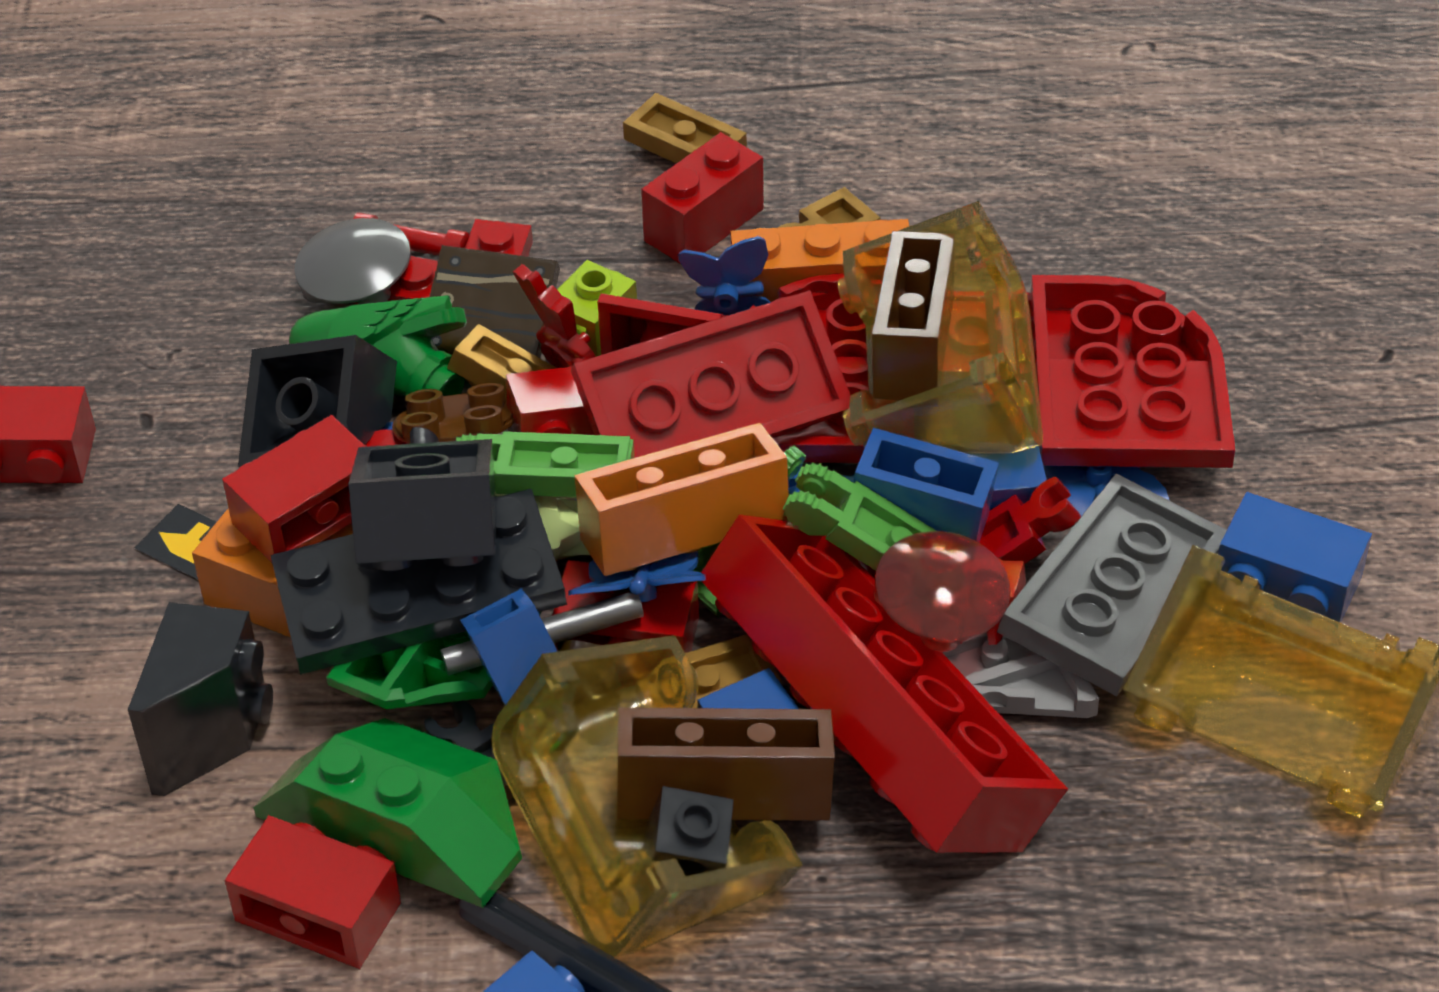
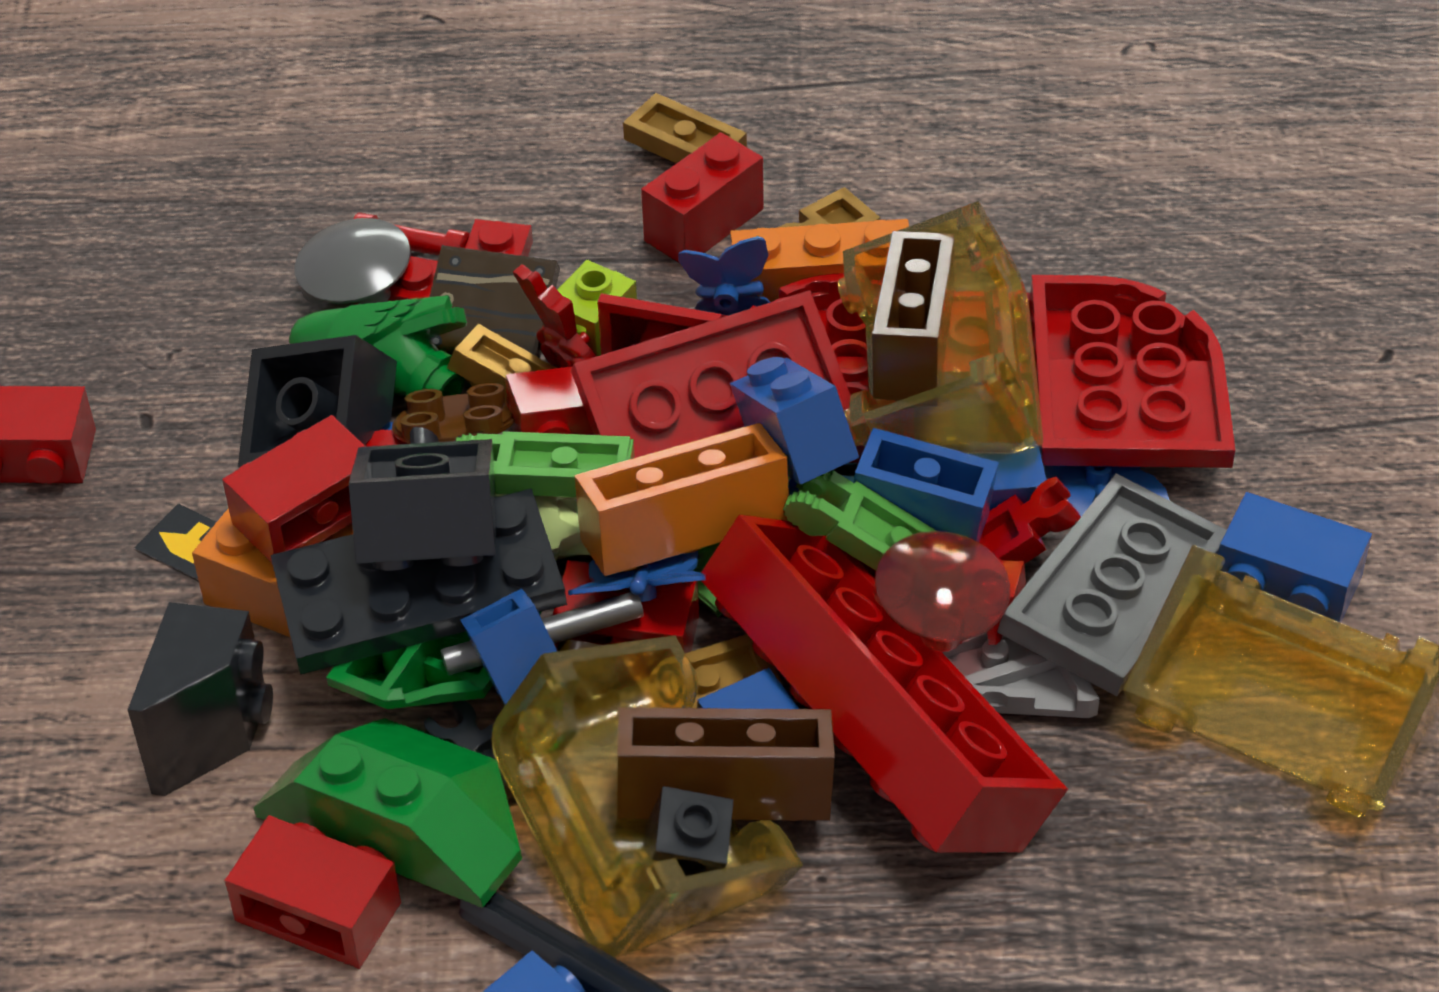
(799, 415): none -> blue brick

